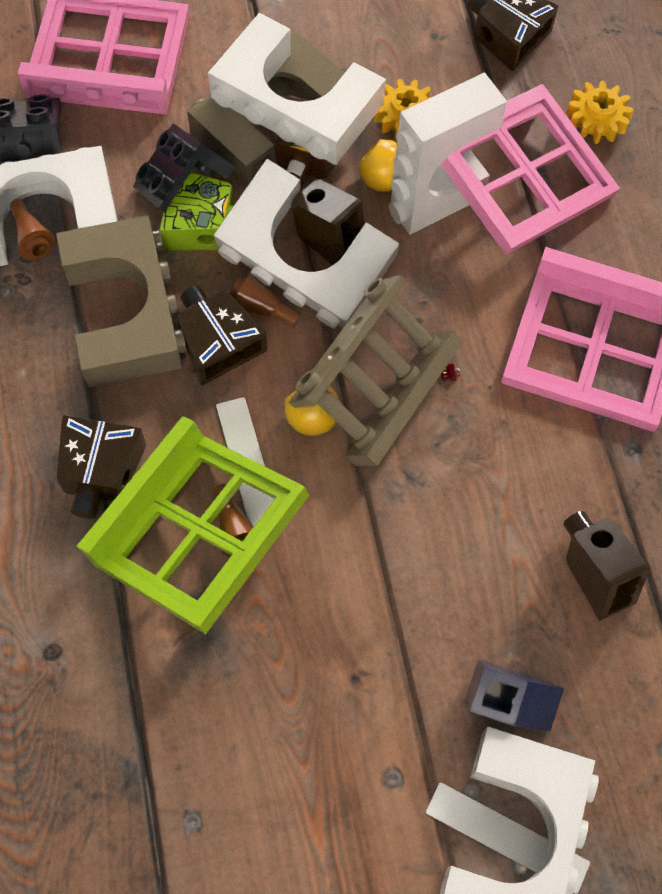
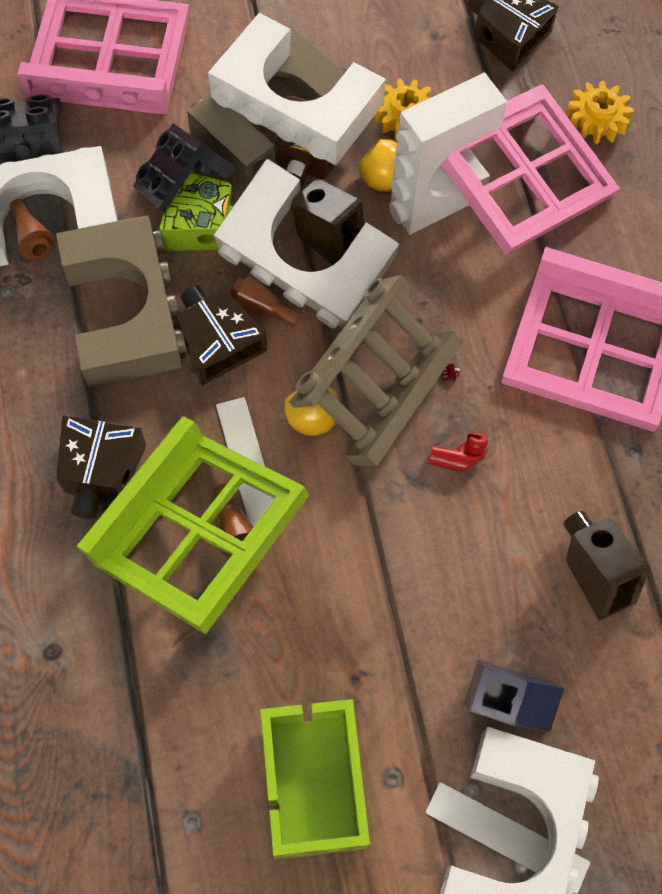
(314, 780): none -> lime piece
(463, 456): none -> red arm

